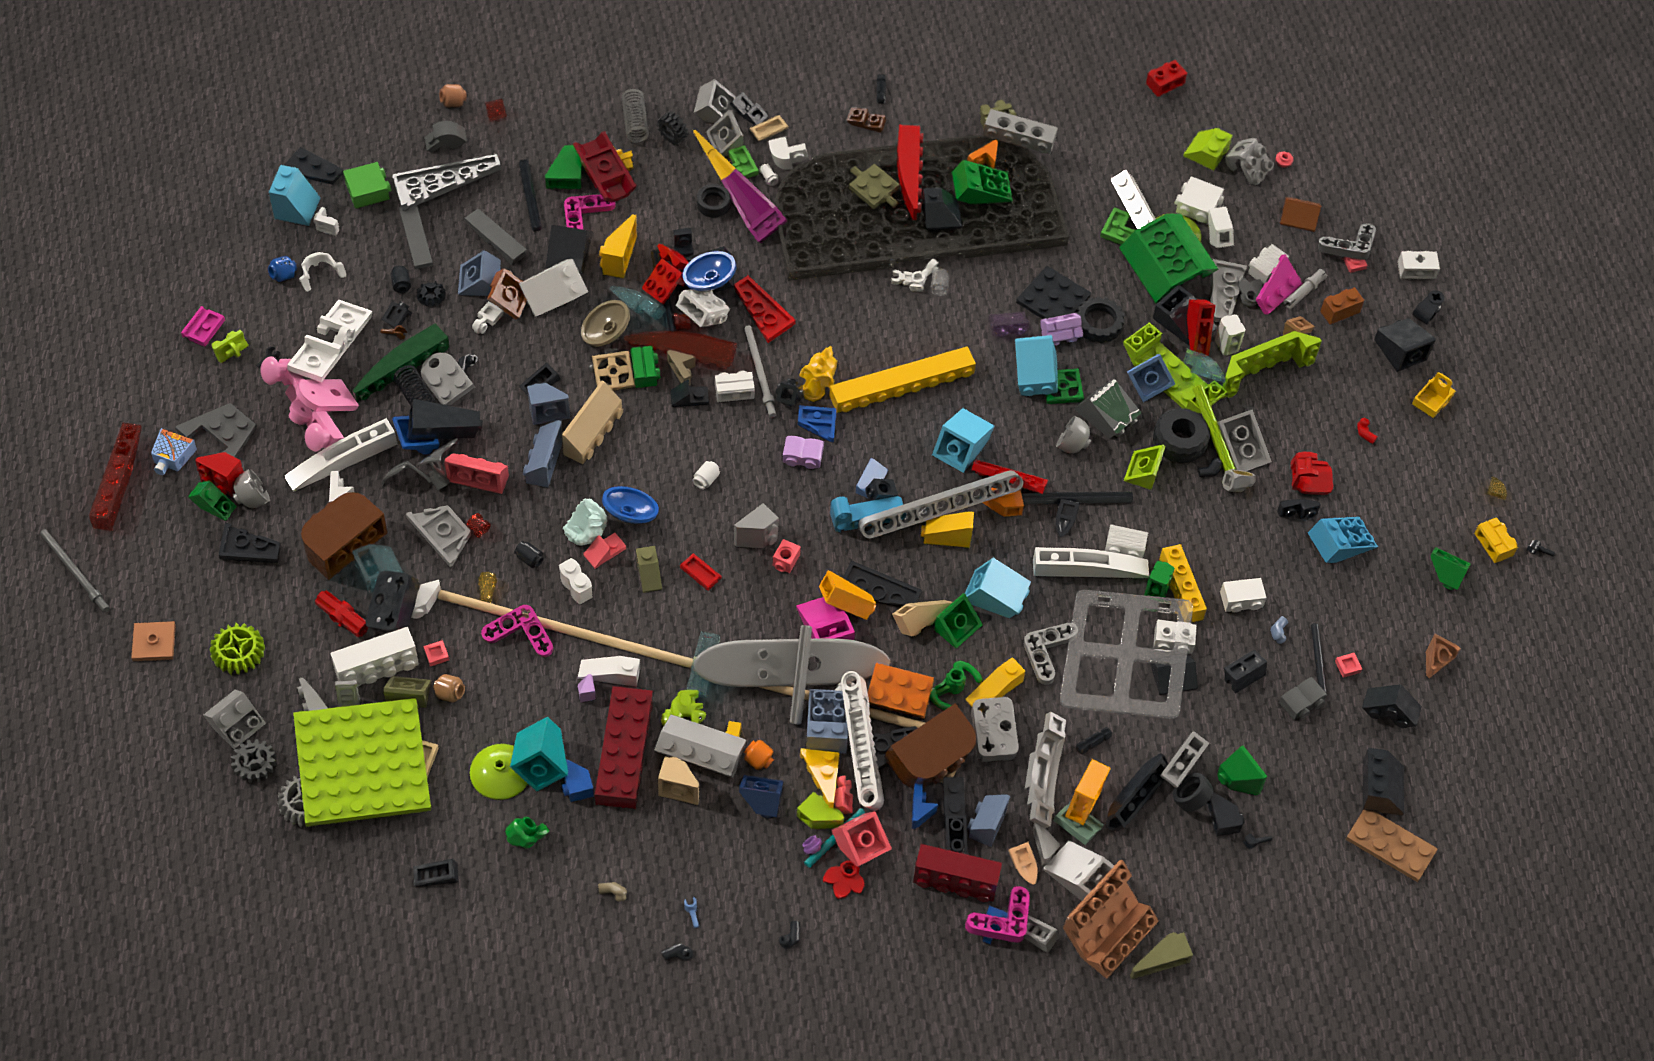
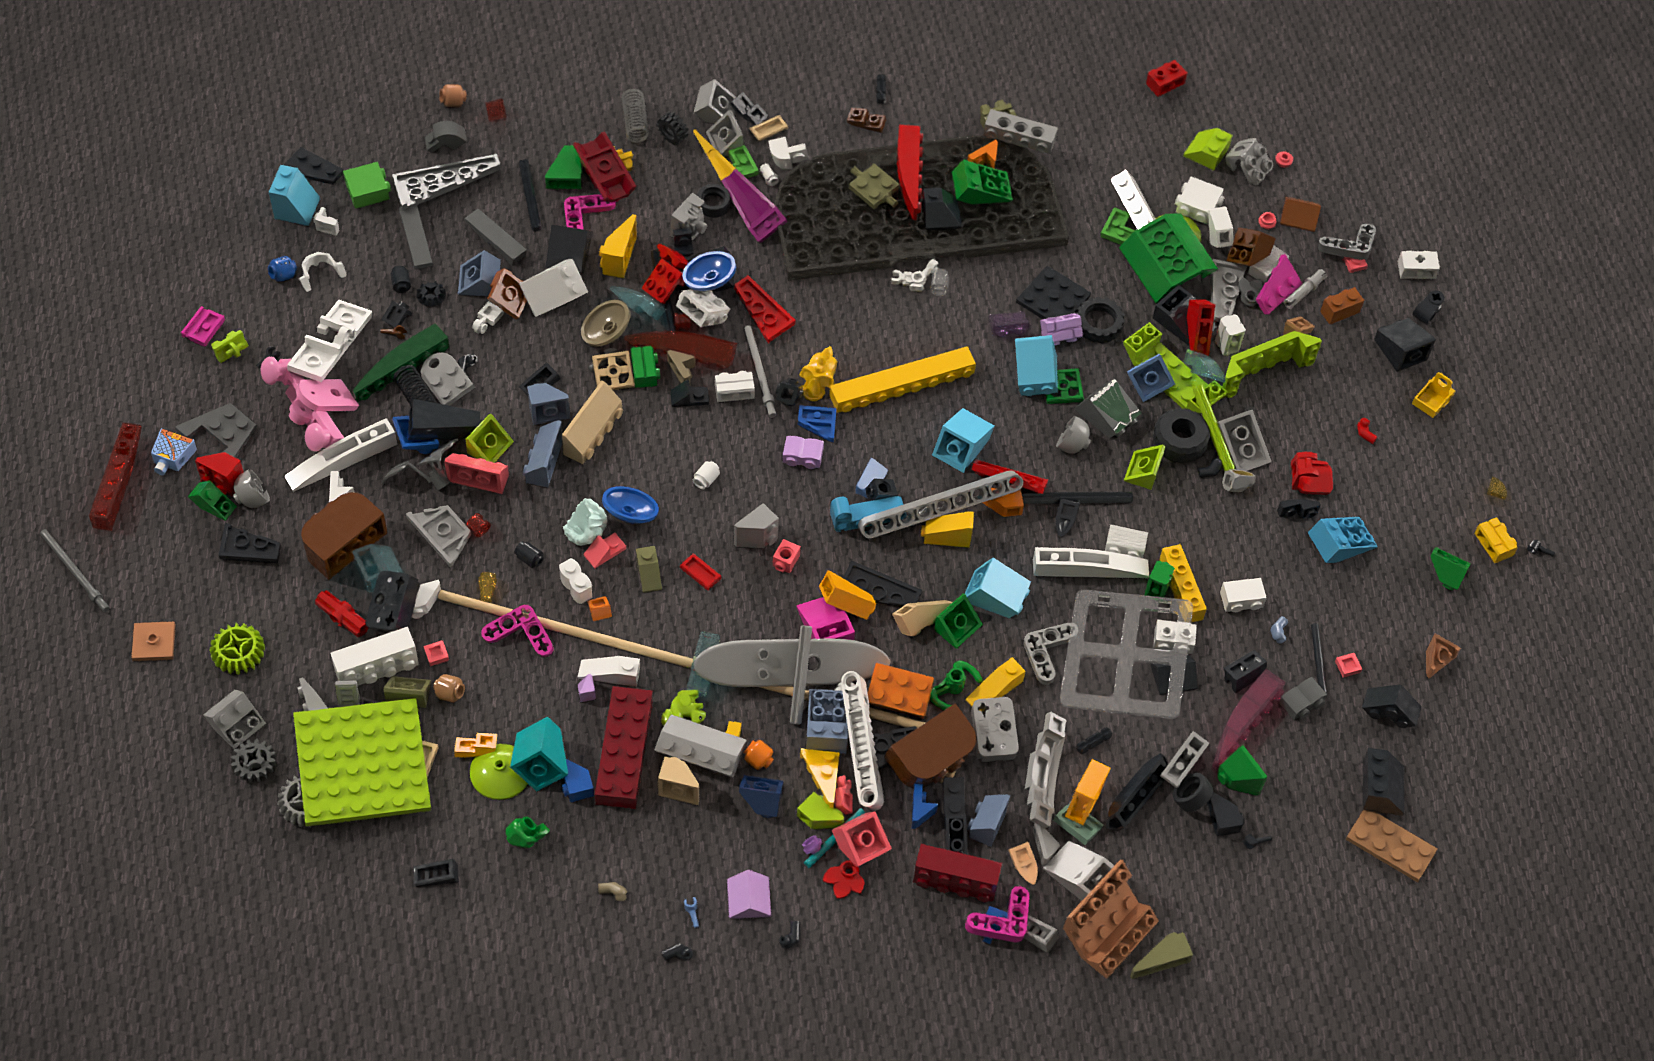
(470, 747): none -> light orange slope
(488, 440): none -> lime slope
(599, 608): none -> orange slope
(689, 215): none -> light grey brick
(749, 895): none -> lavender slope
(1248, 714): none -> clear pink slope
(1250, 247): none -> reddish brown slope
(1267, 220): none -> coral plate

